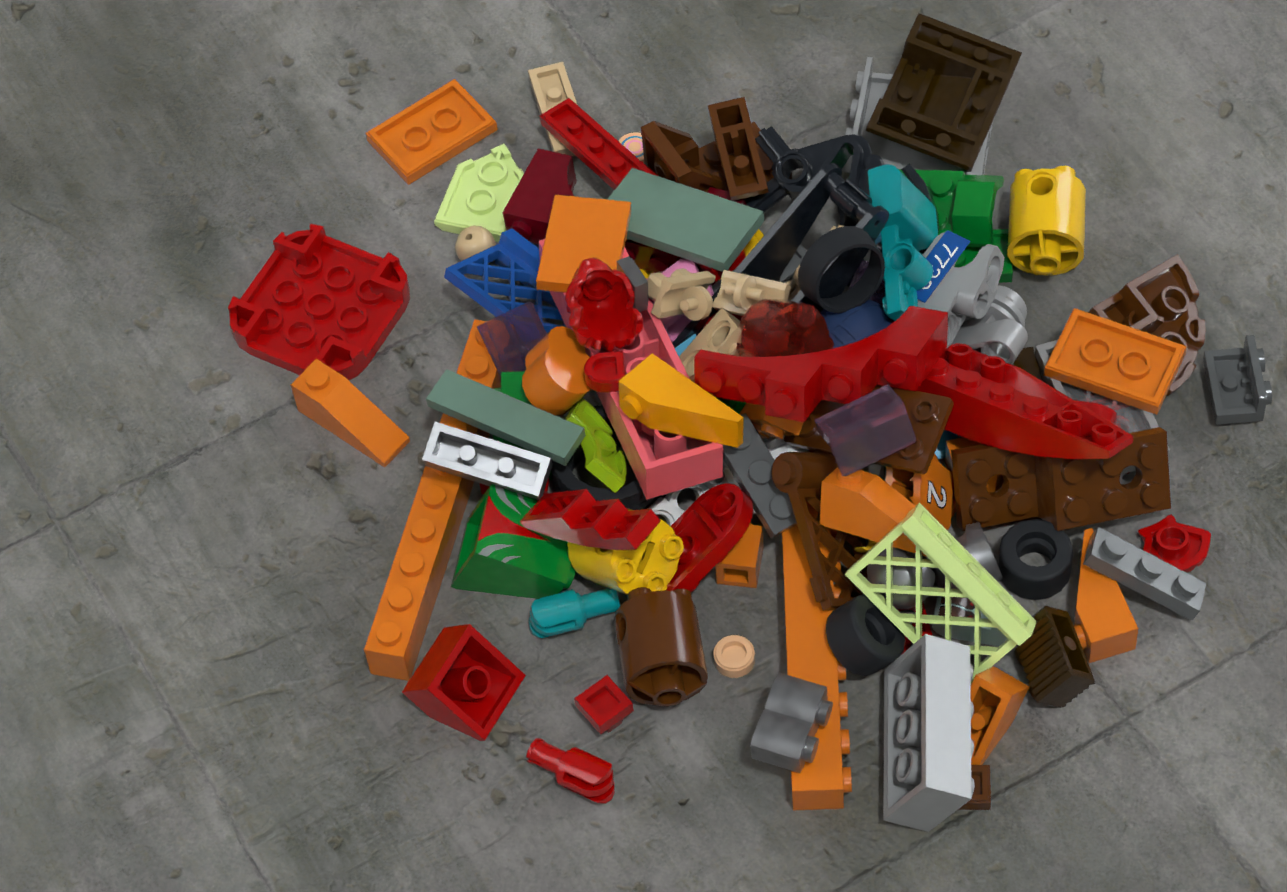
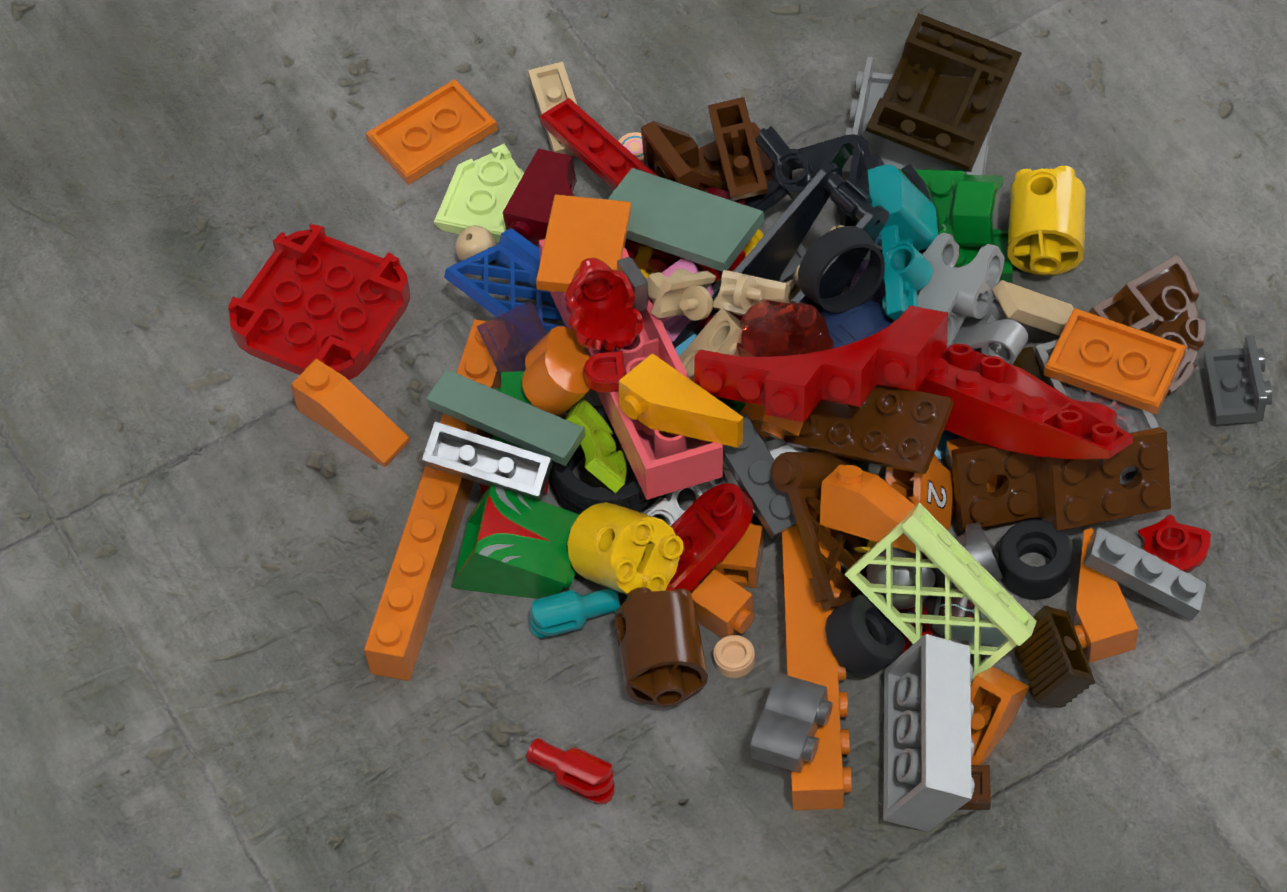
(464, 681): red slope -> none
(591, 523): red slope -> none
(604, 705): red tile -> none
(723, 605): none -> orange brick
(866, 429): panel -> none
(942, 259): blue sticker -> none
(1032, 307): none -> tan tile

